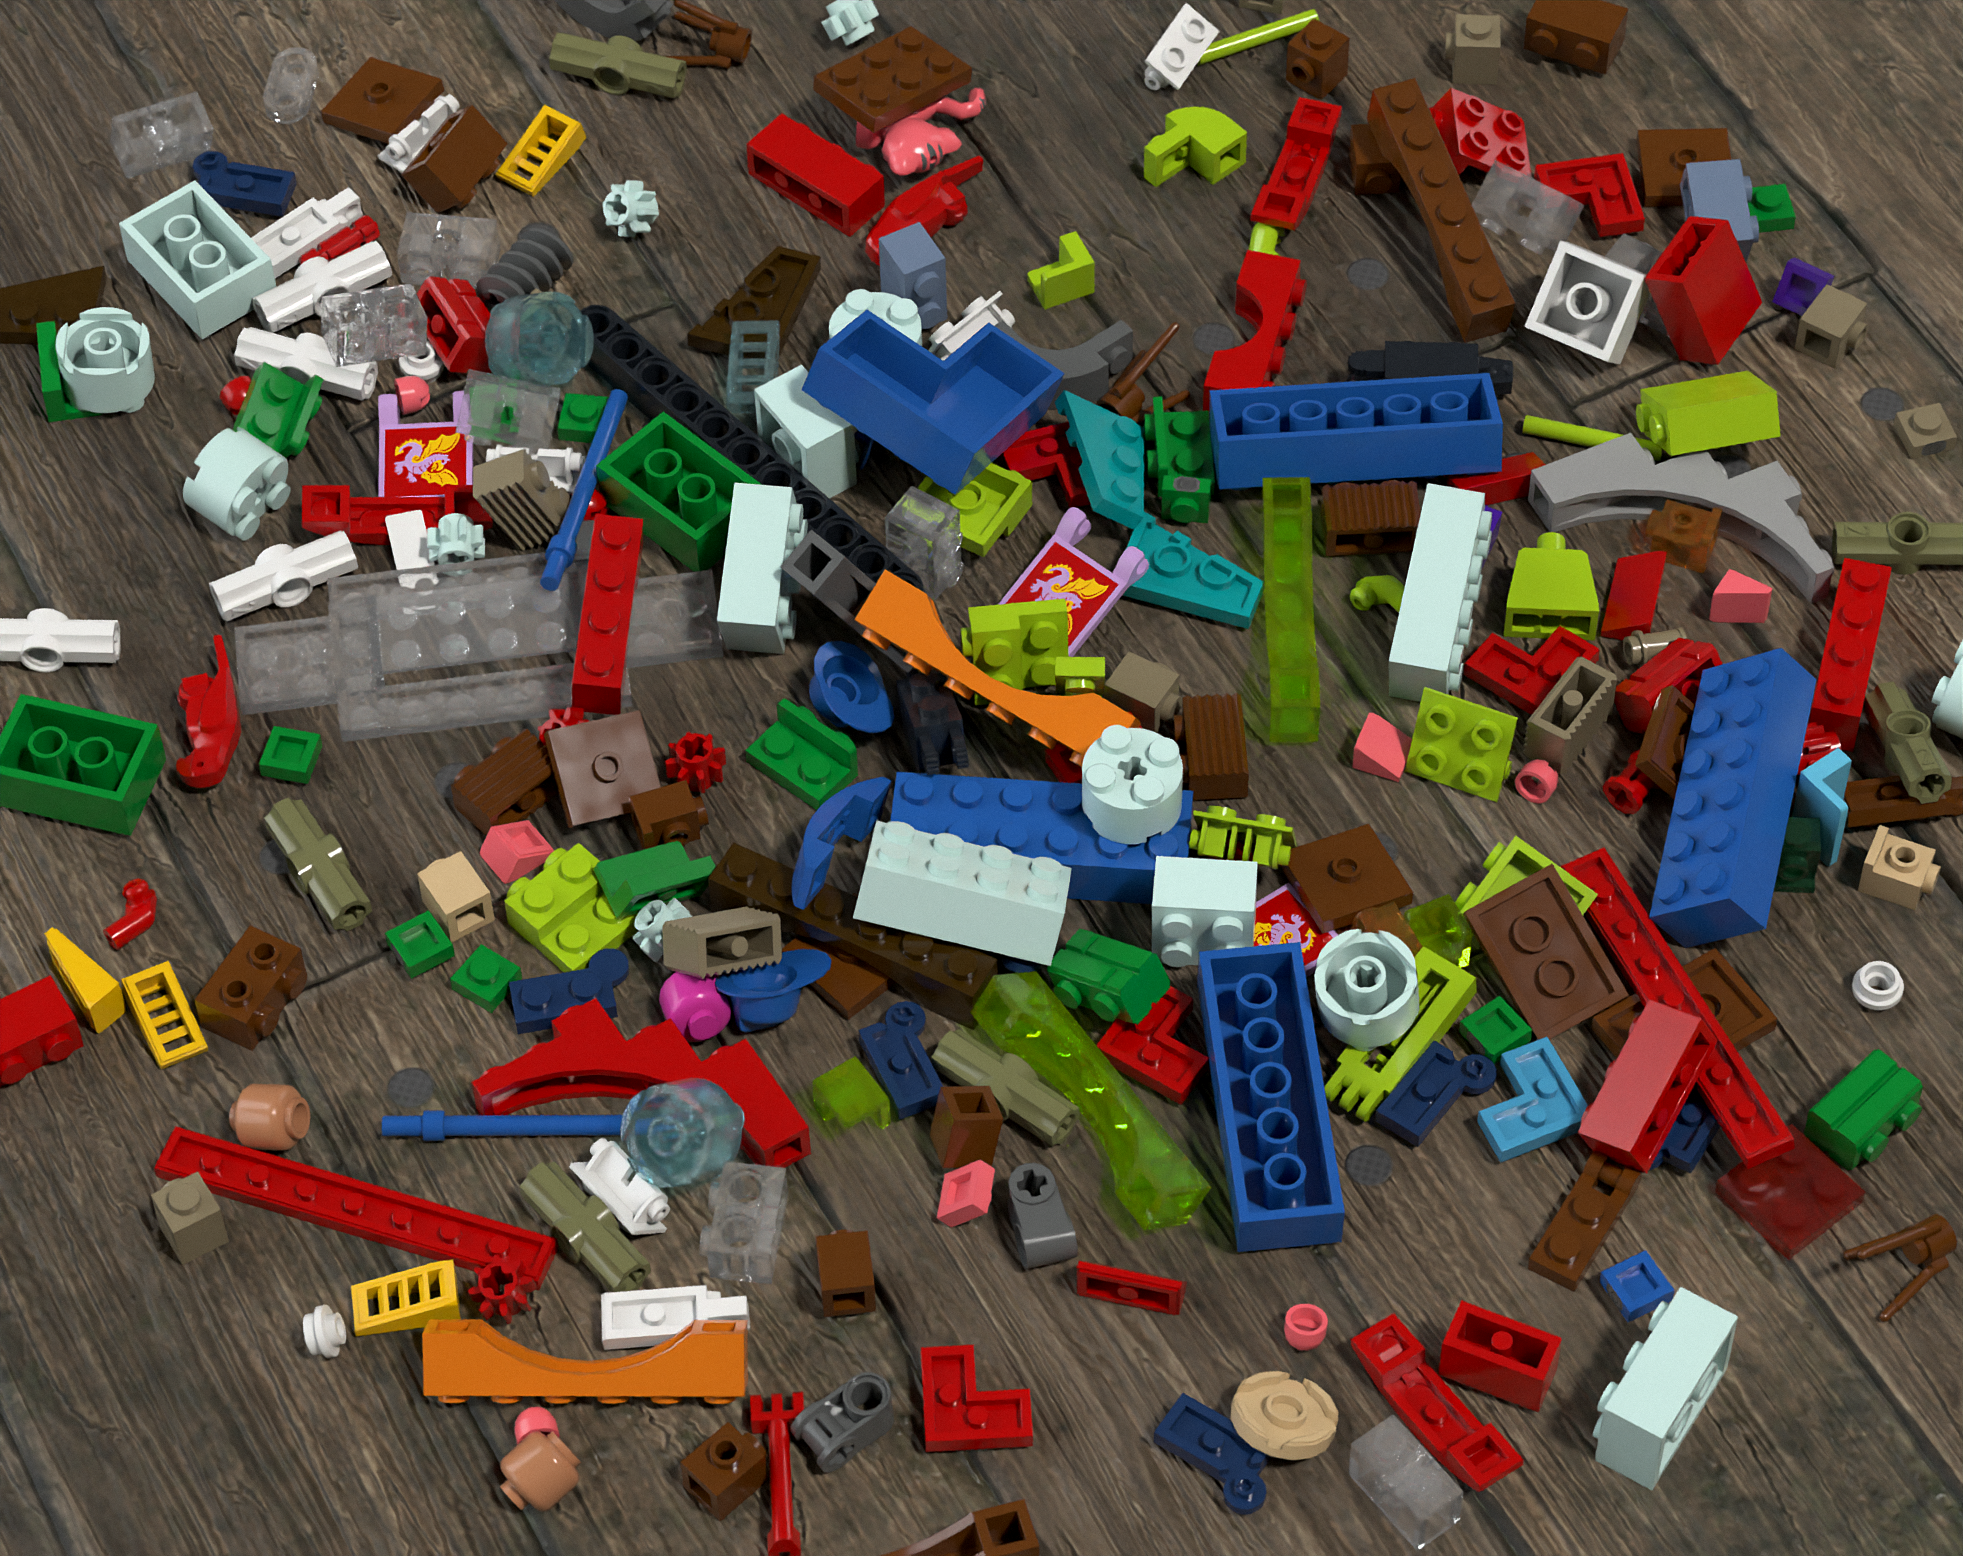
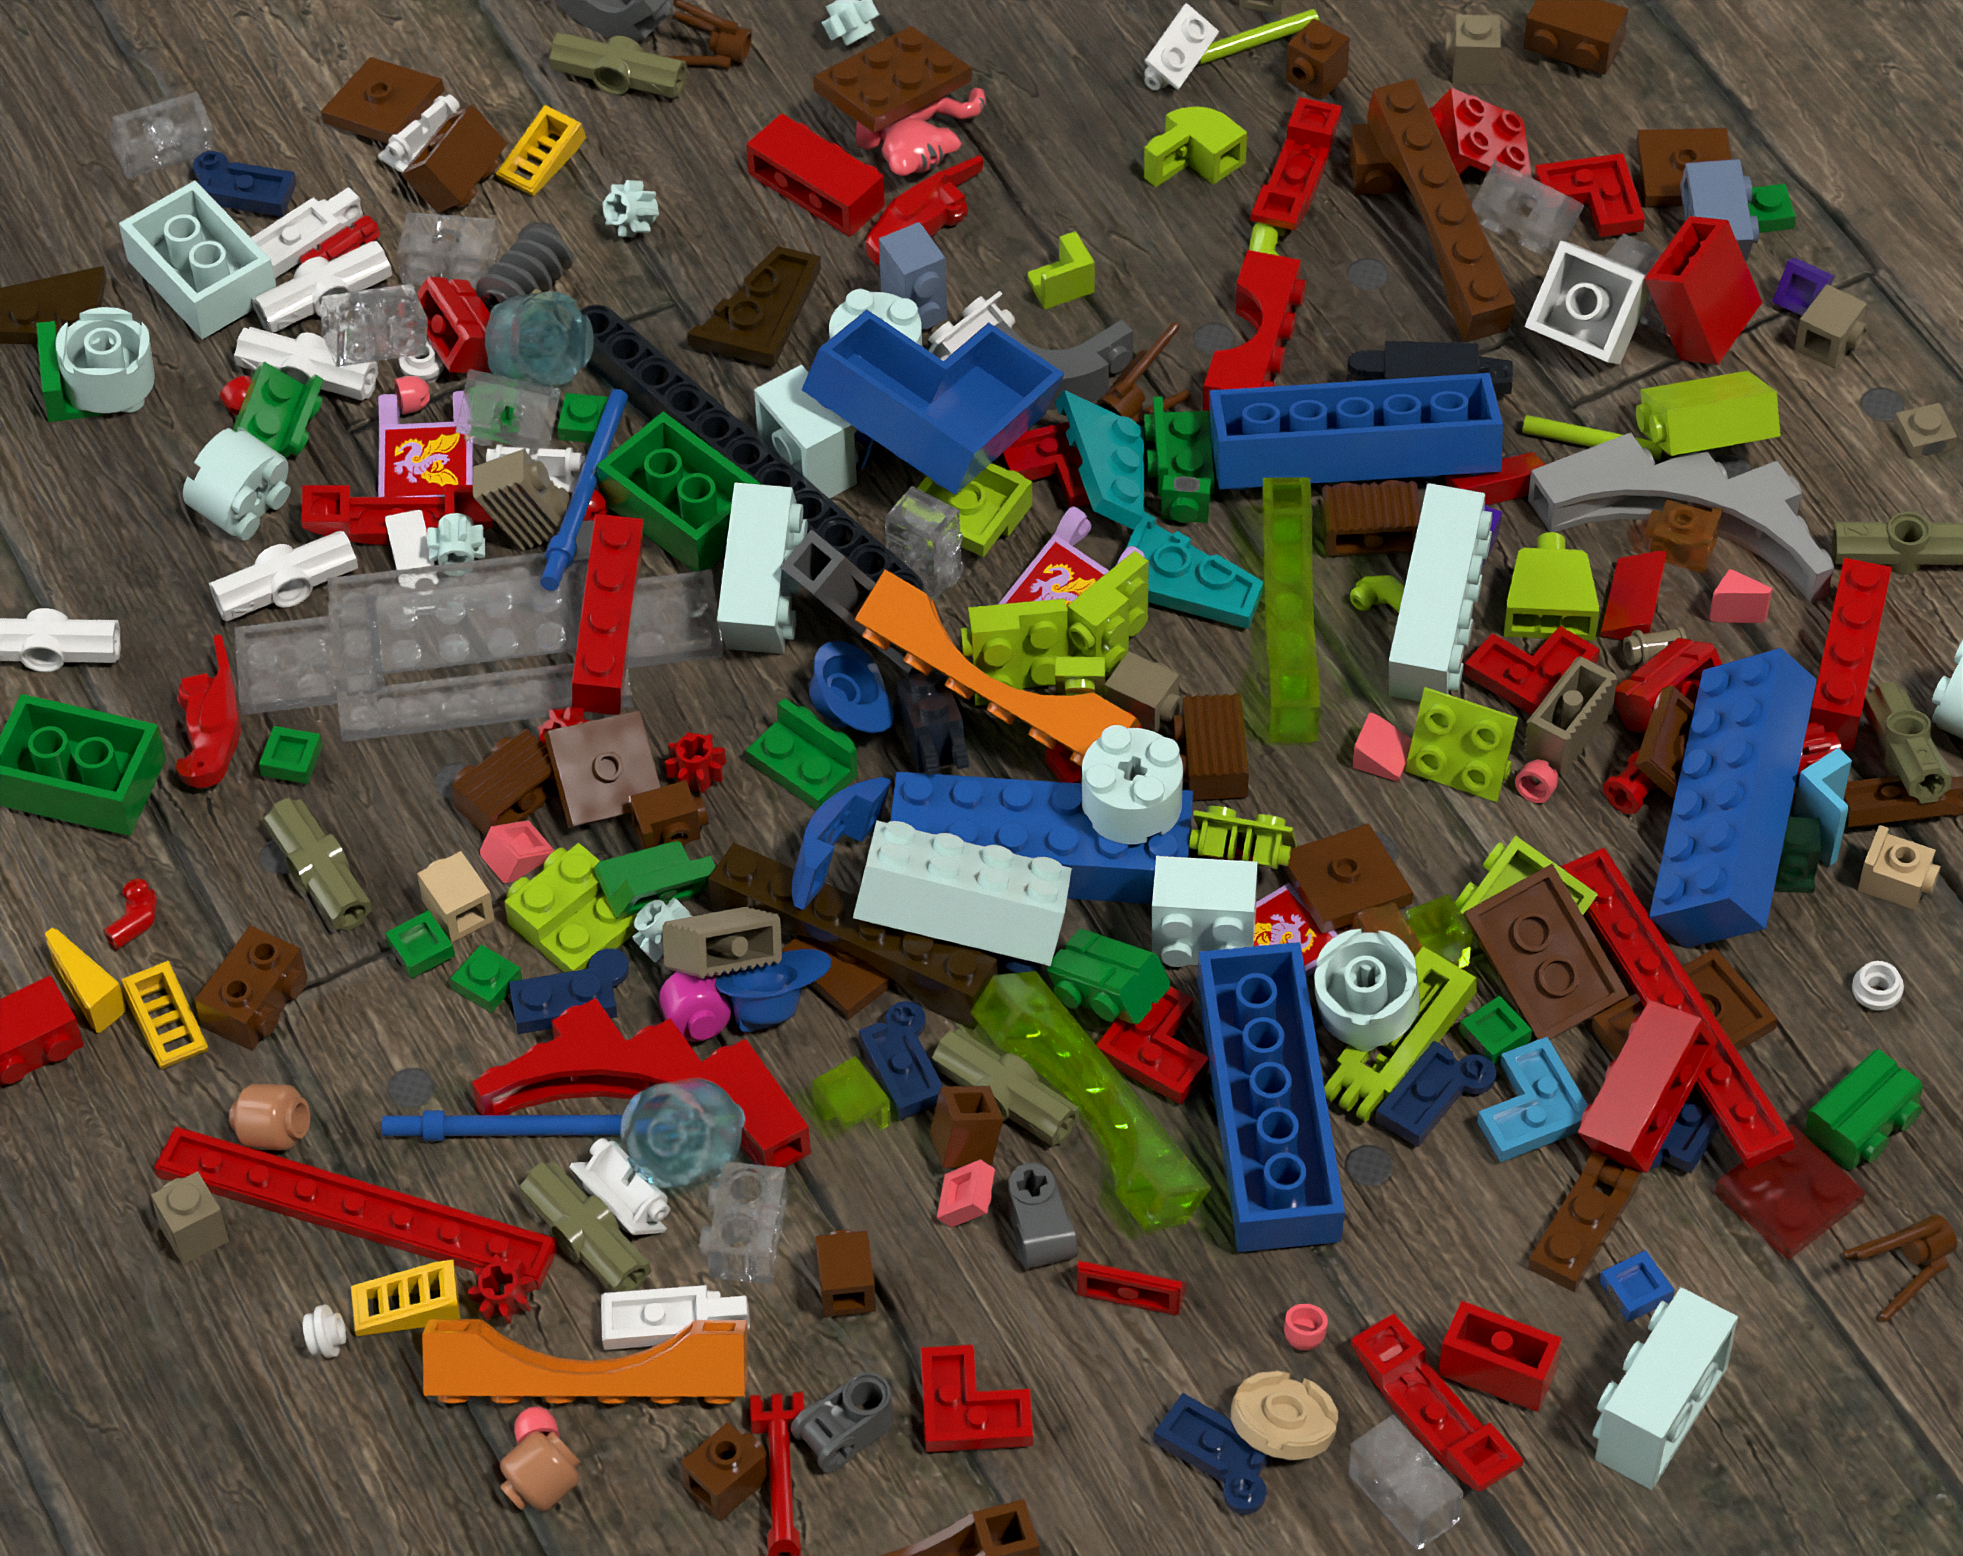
(286, 94): clear plate -> none
(745, 401): clear light blue slope -> none
(1110, 613): none -> lime plate

